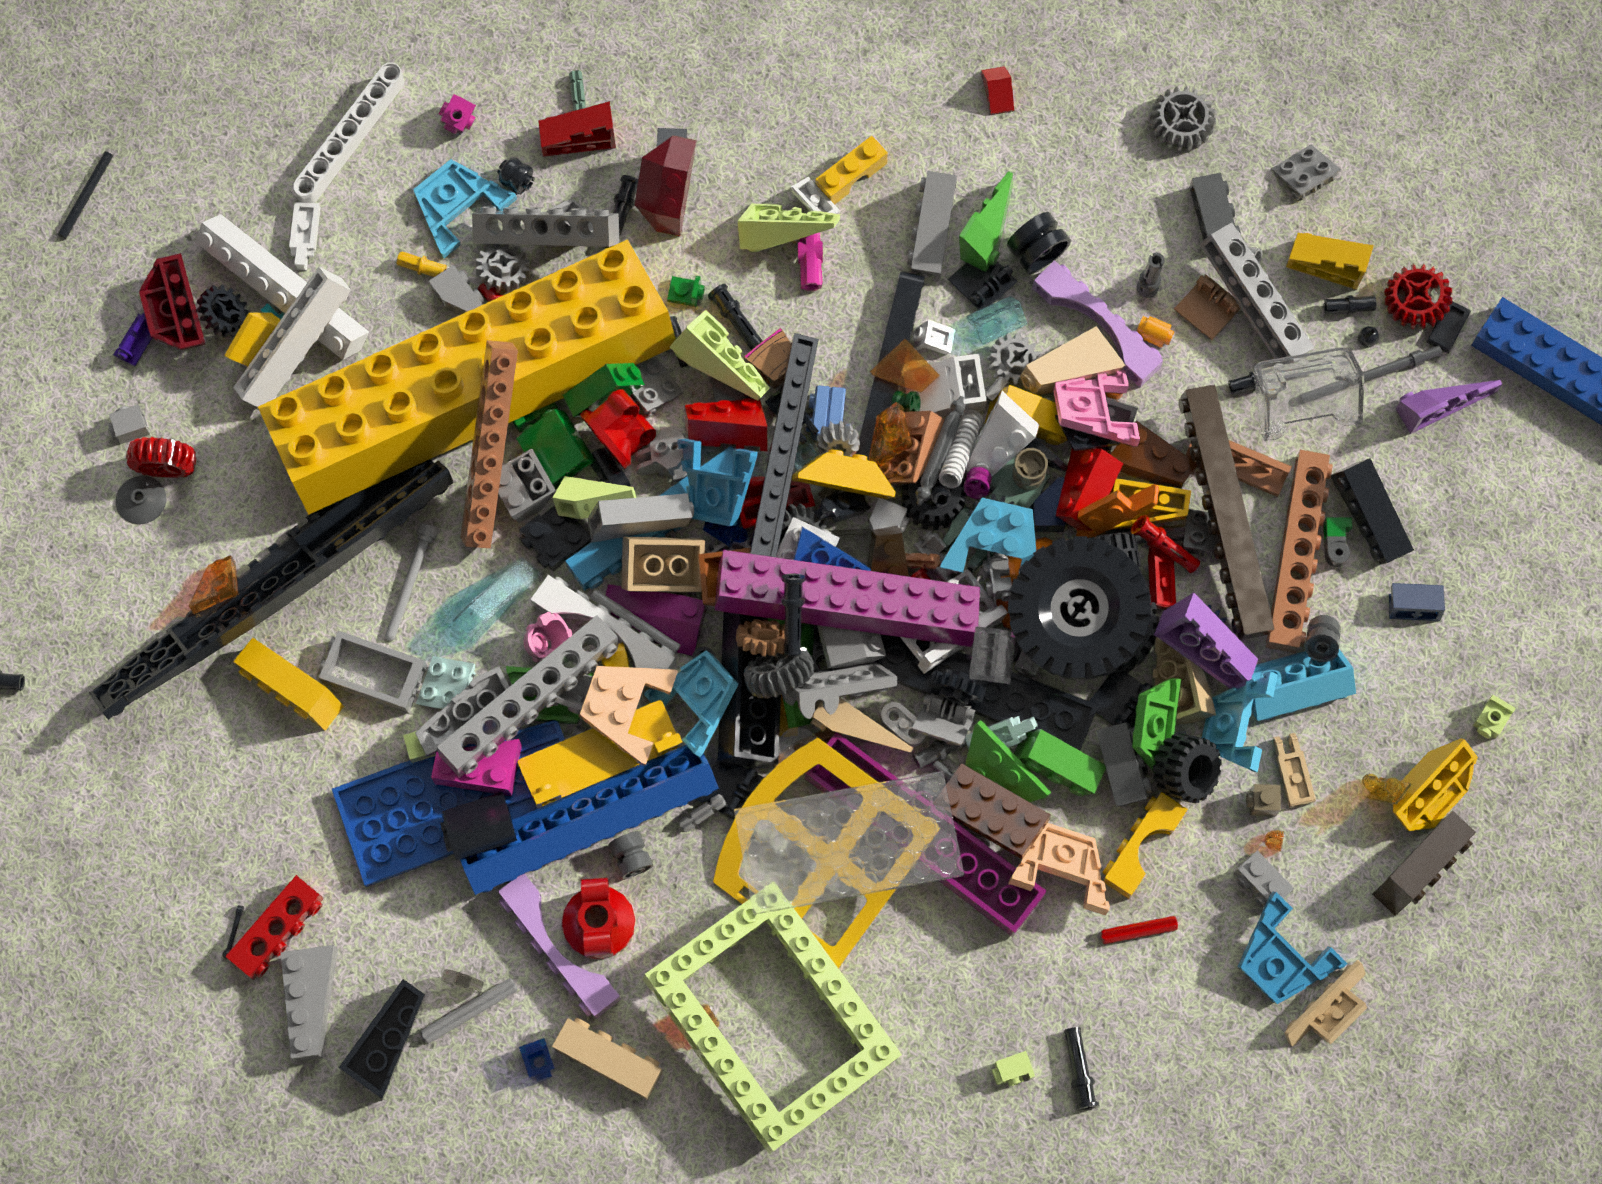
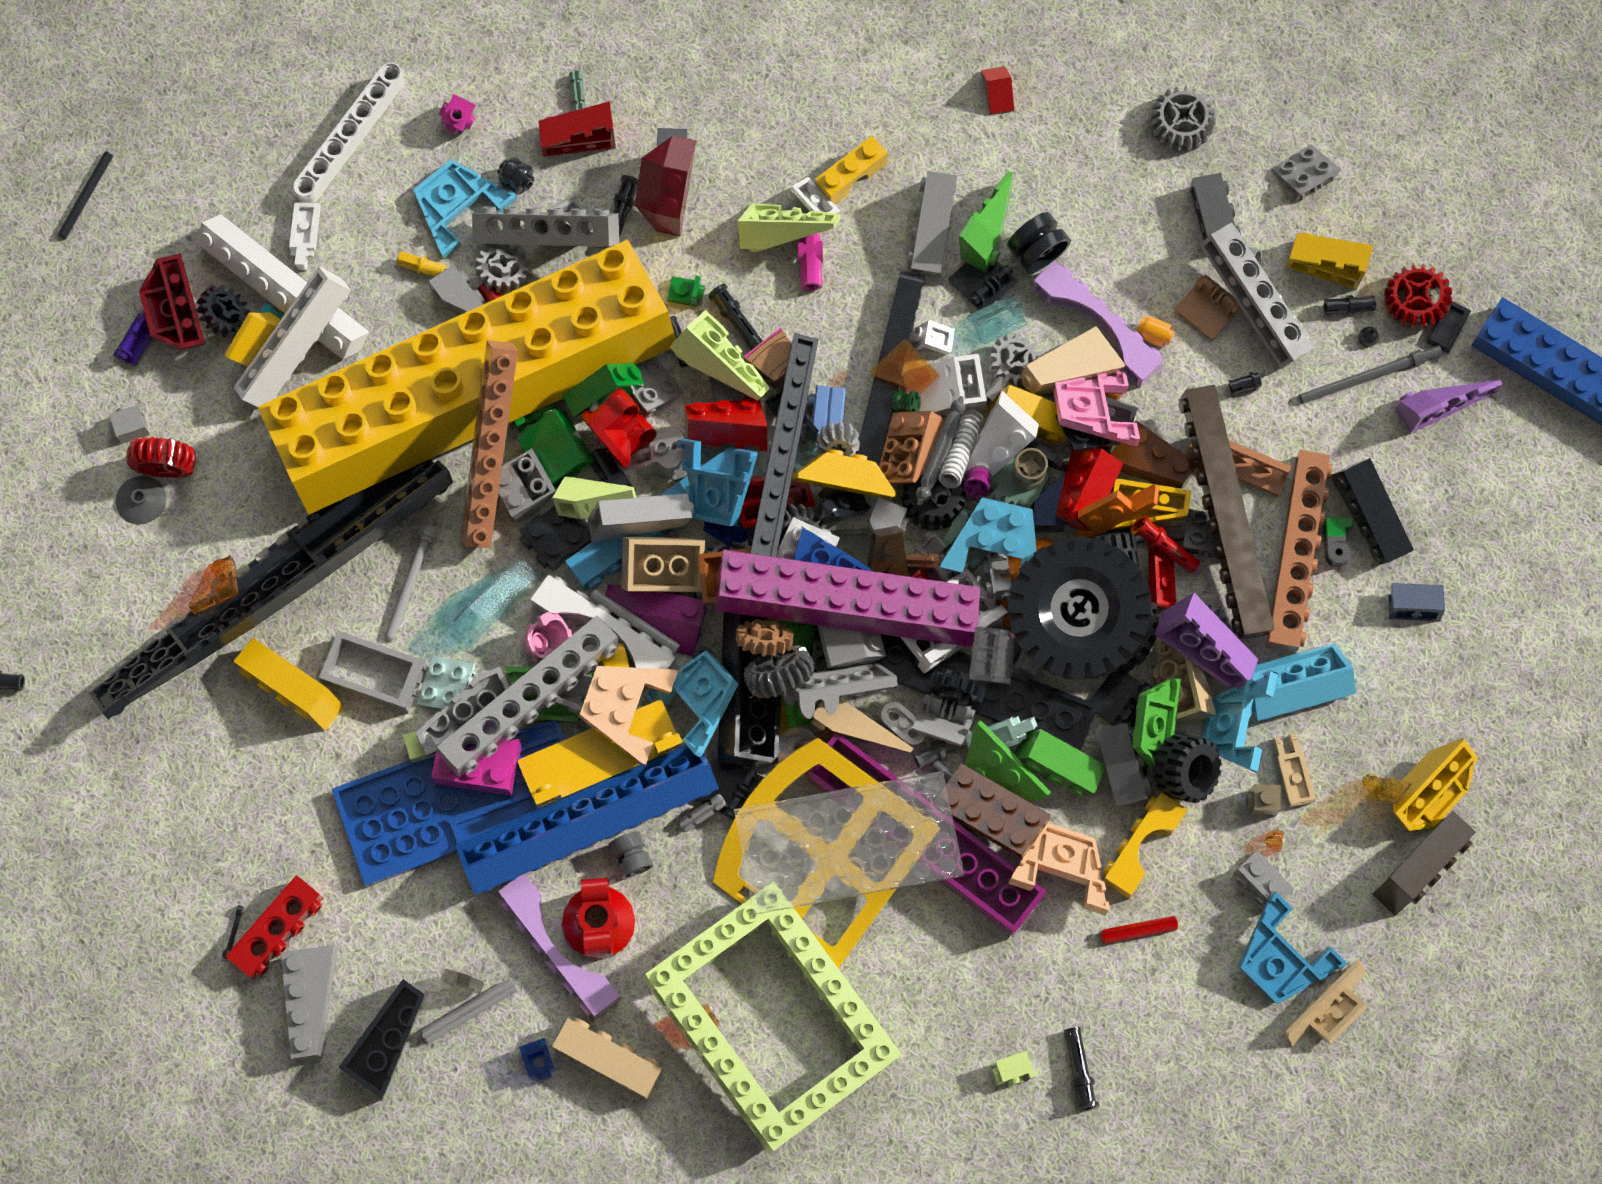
(478, 826): black brick -> none
(793, 601): black pin -> none
(890, 435): clear orange wing -> none
(1151, 276): dark grey pin -> none
(1308, 389): clear windscreen -> none
(1323, 638): dark grey wheel -> none
(1498, 708): yellowish green brick -> none

